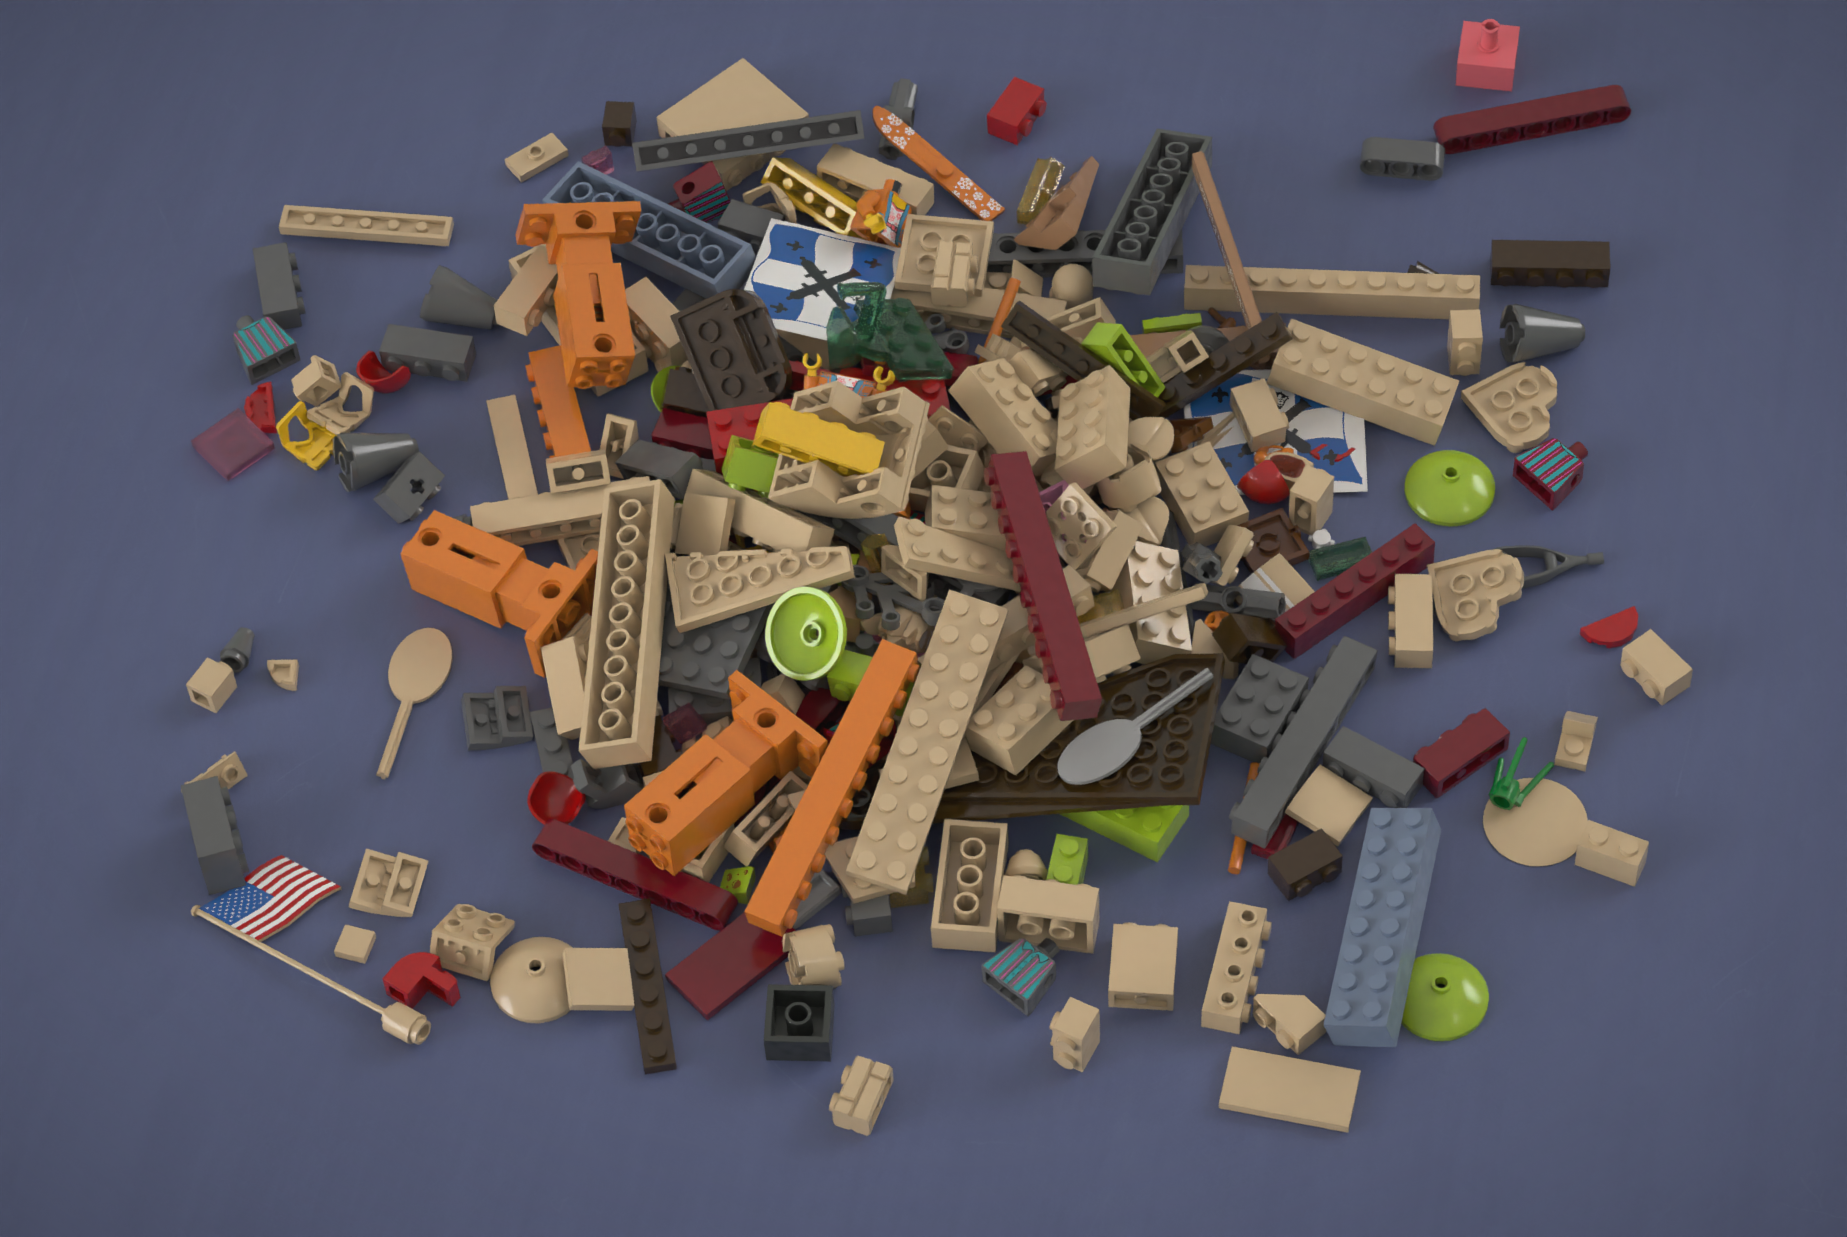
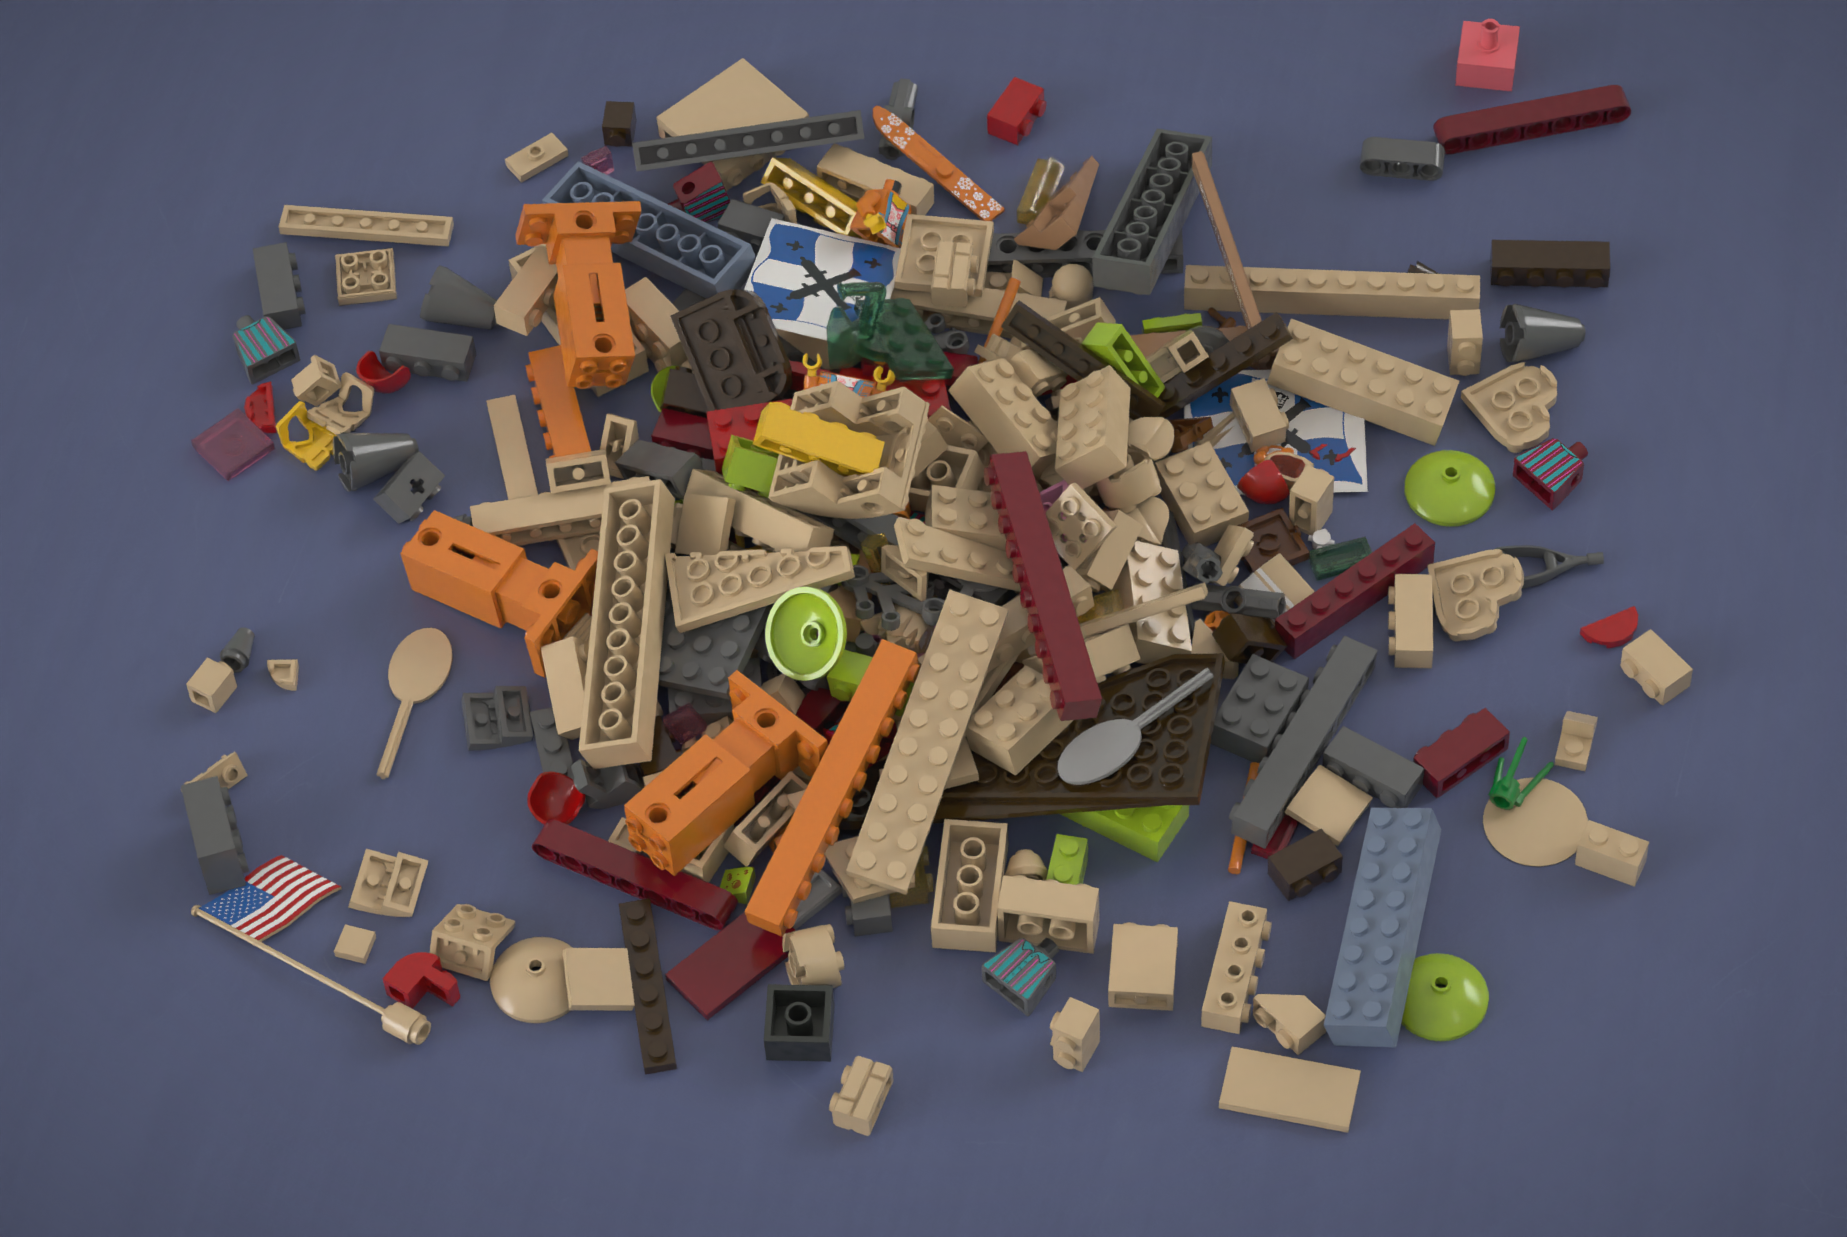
(366, 276): none -> tan tile

